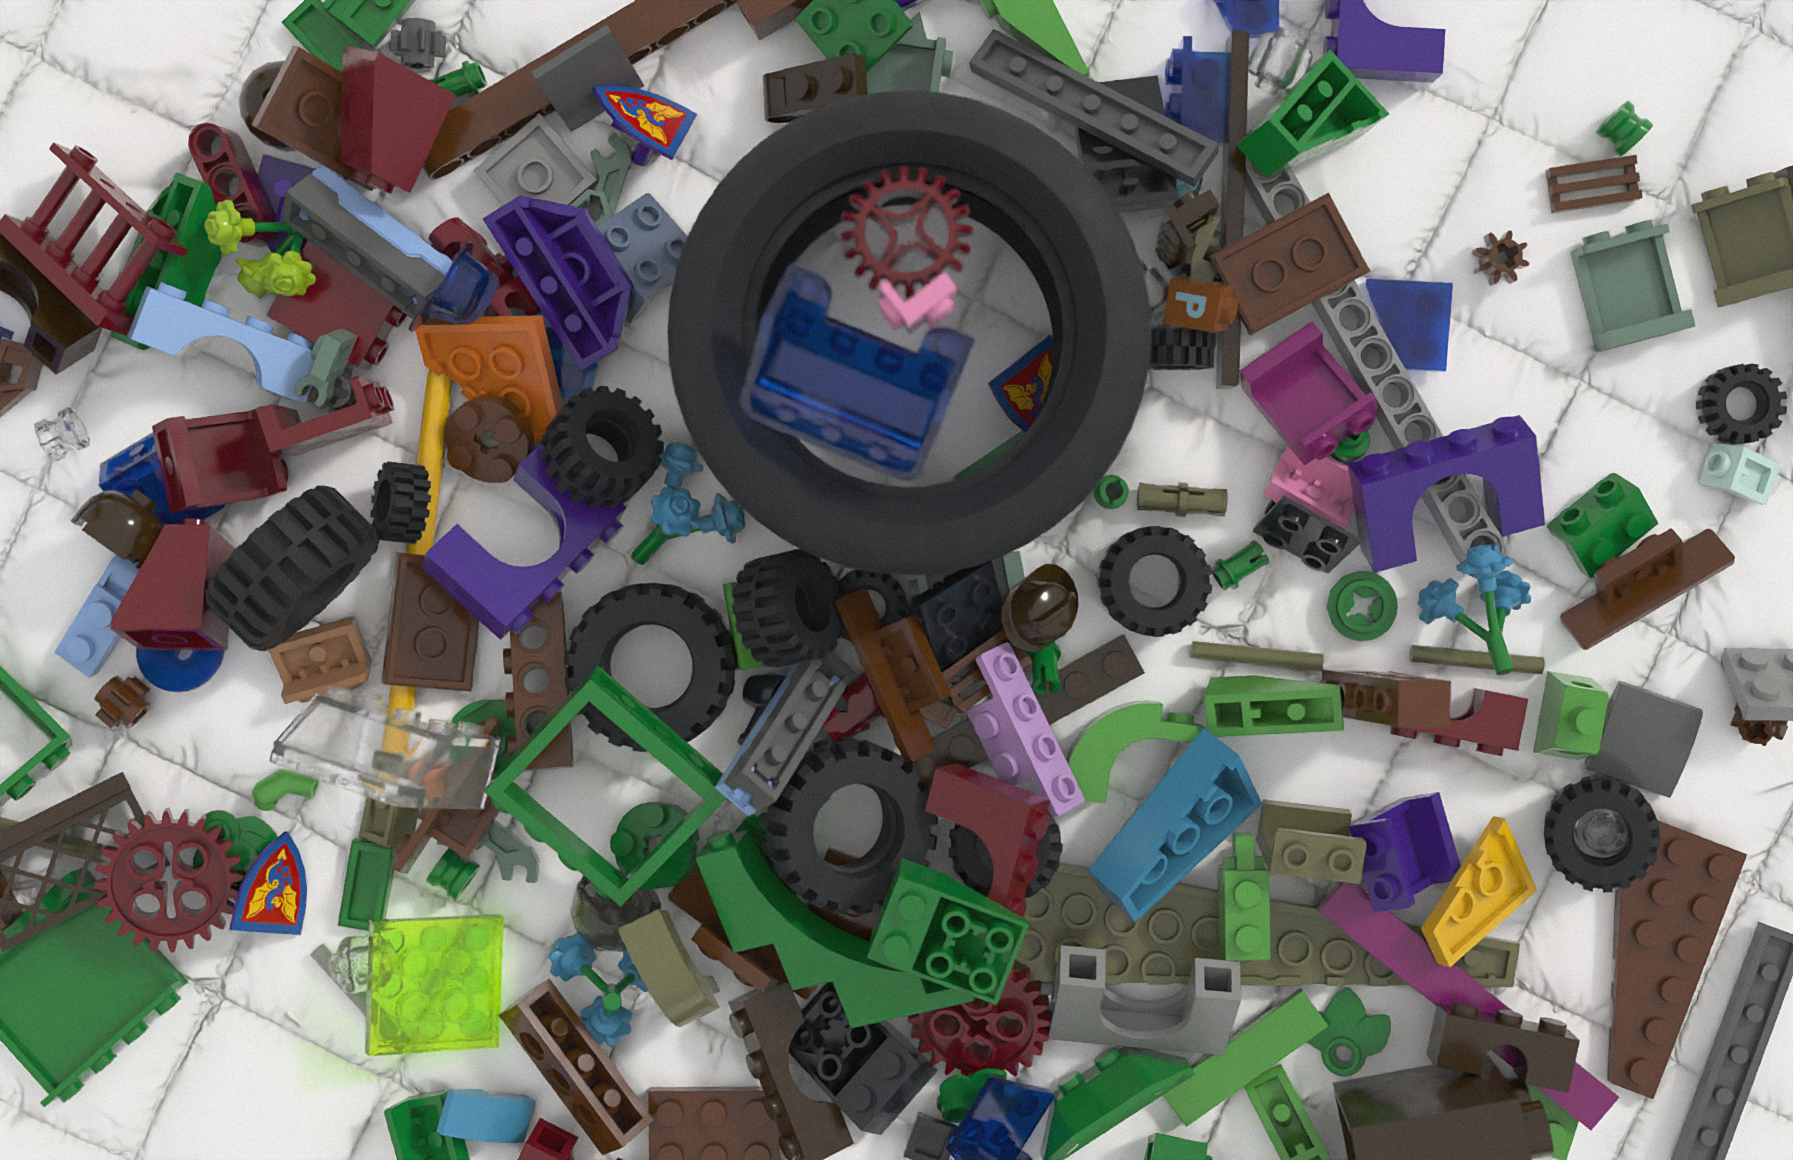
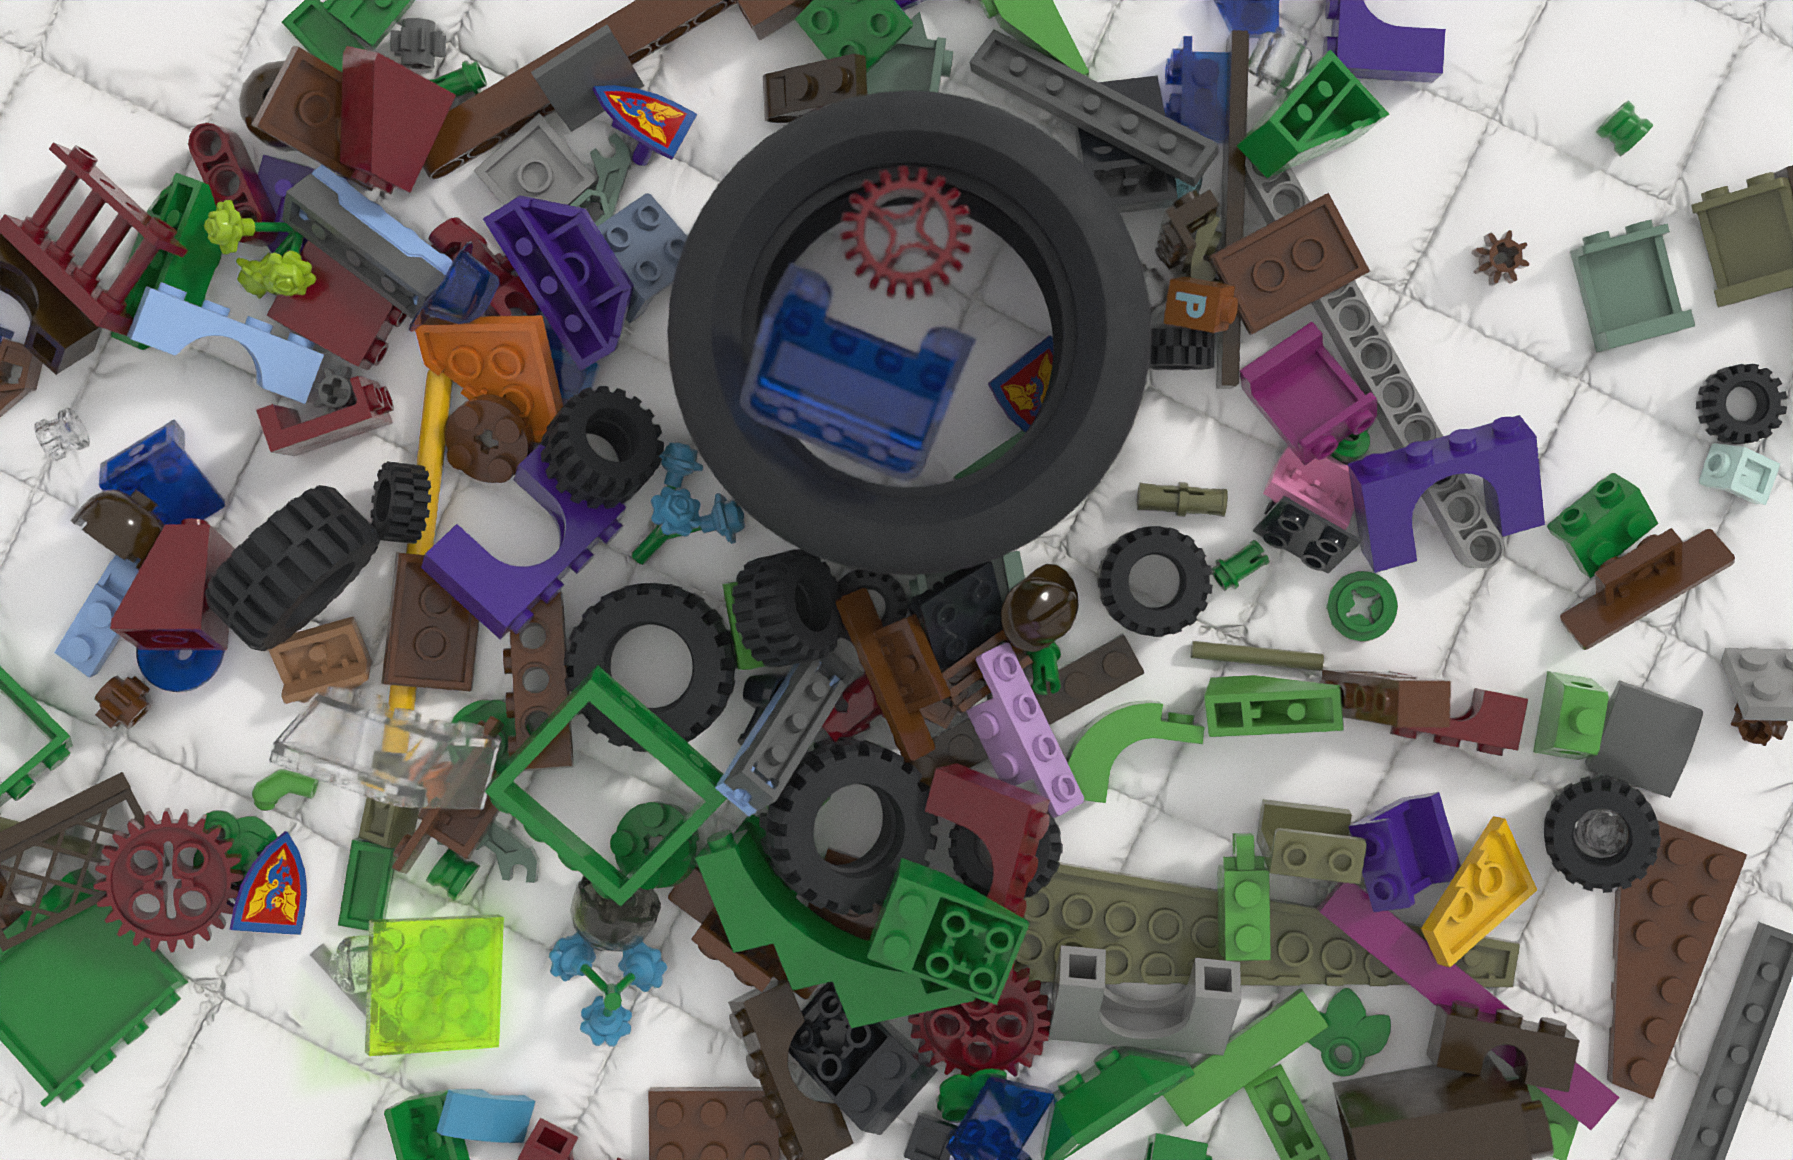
(217, 461): dark red panel -> none
(330, 357): sand green plate -> none
(576, 1067): reddish brown brick -> none
(668, 969): olive arch -> none
(928, 305): bright pink bracket -> none
(1100, 492): green pin -> none
(1176, 826): dark azure wedge -> none
(1414, 320): clear blue wing -> none
(1472, 659): olive bar -> none
(1499, 591): dark azure plant -> none
(1629, 178): reddish brown tile -> none

